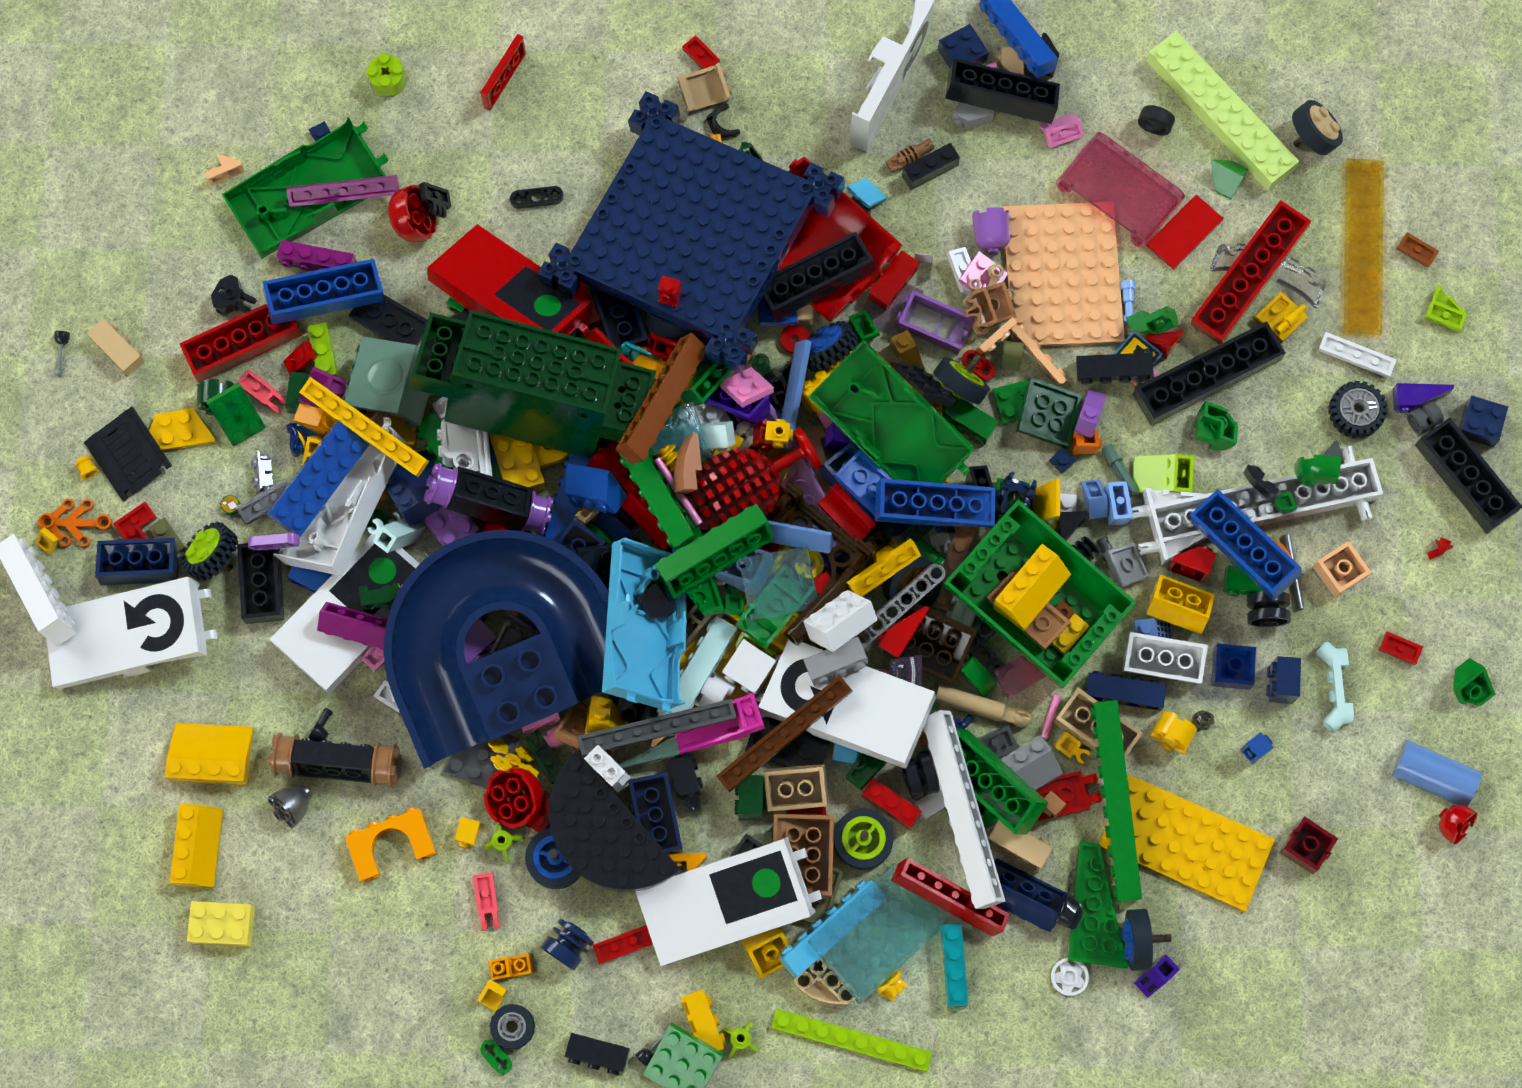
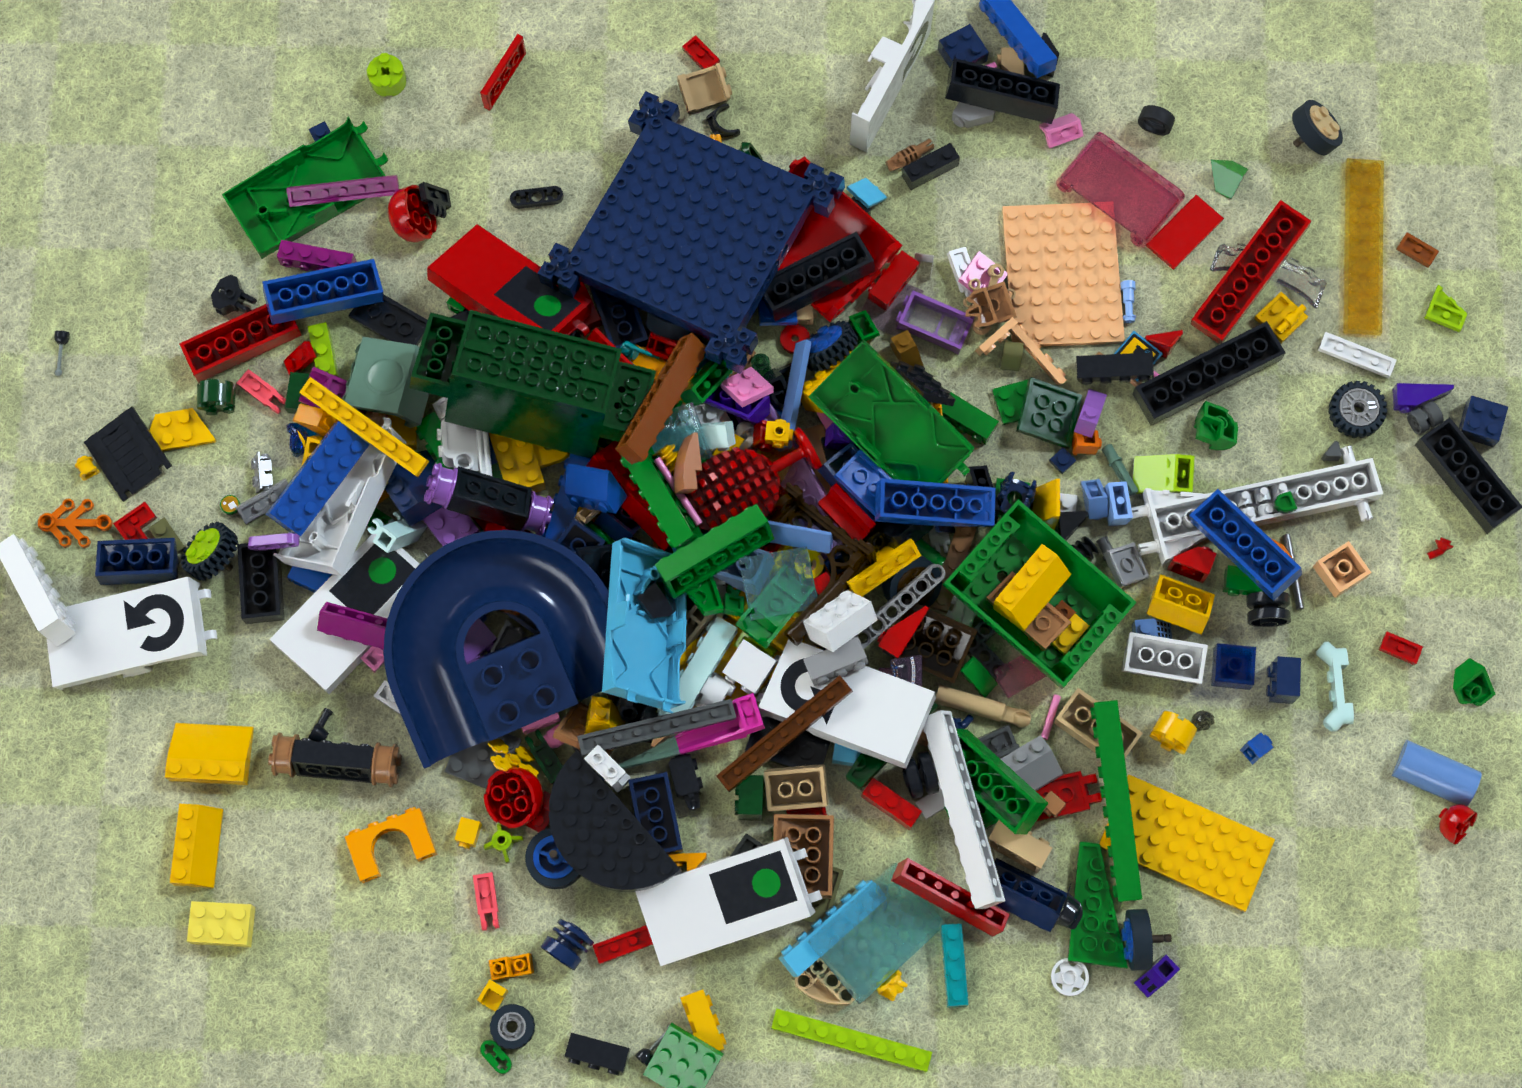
(47, 541): yellow plate -> none
(116, 347): tan brick -> none
(229, 168): light nougat slope -> none
(235, 414): green plate -> none
(290, 804): flat silver piece -> none
(378, 598): dark green hips -> none
(669, 291): red brick -> none
(740, 1045): lime brick -> none
(765, 949): yellow slope -> none
(863, 839): wheel -> none
(962, 379): black wheel -> none
(984, 364): red plate -> none
(991, 229): medium lavender cylinder -> none
(1070, 745): yellow plate -> none
(1127, 691): dark blue brick -> none
(1155, 322): green brick -> none
(1222, 111): yellowish green brick -> none
(1254, 476): black slope -> none
(1308, 845): dark red brick -> none
(1320, 469): green brick -> none

